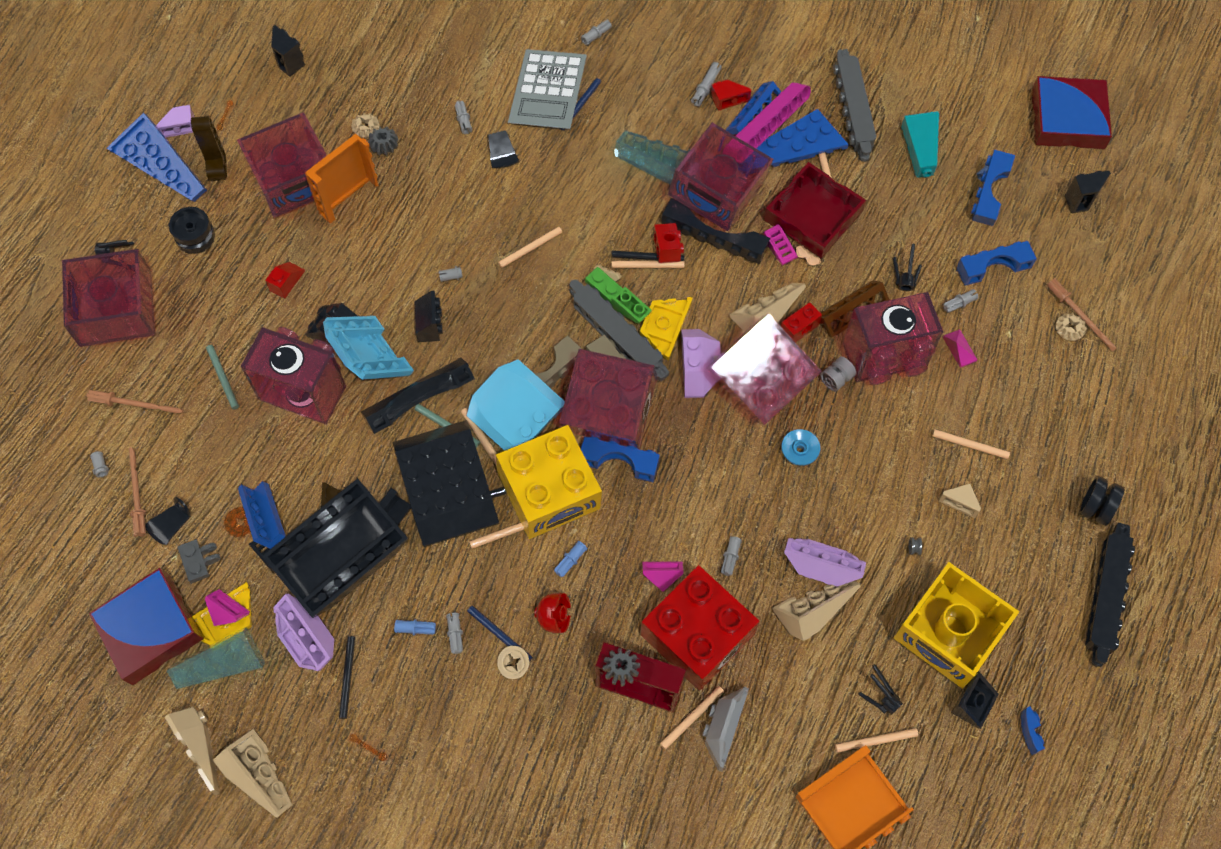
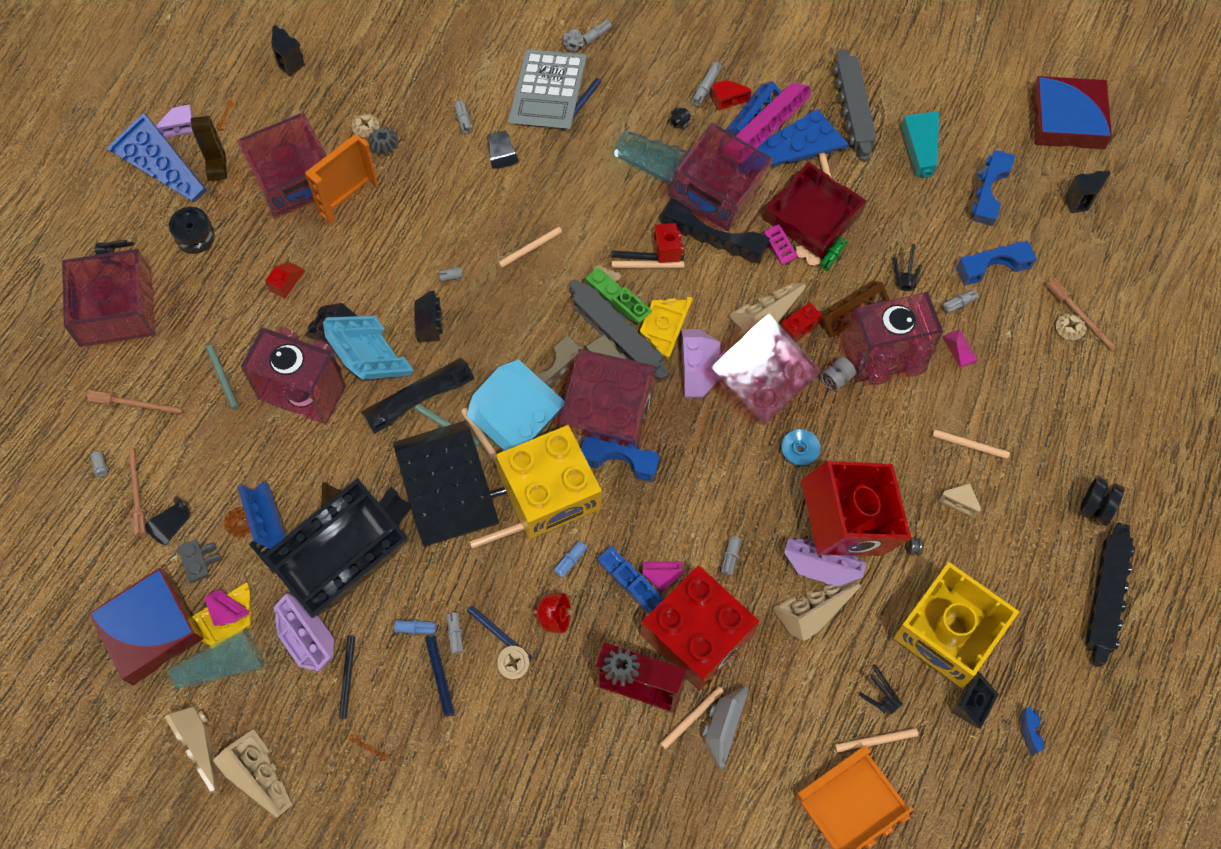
(439, 677): none -> dark blue axle
(573, 40): none -> light grey gear
(630, 580): none -> blue slope
(680, 118): none -> black gear
(833, 253): none -> green pin
(855, 508): none -> red brick

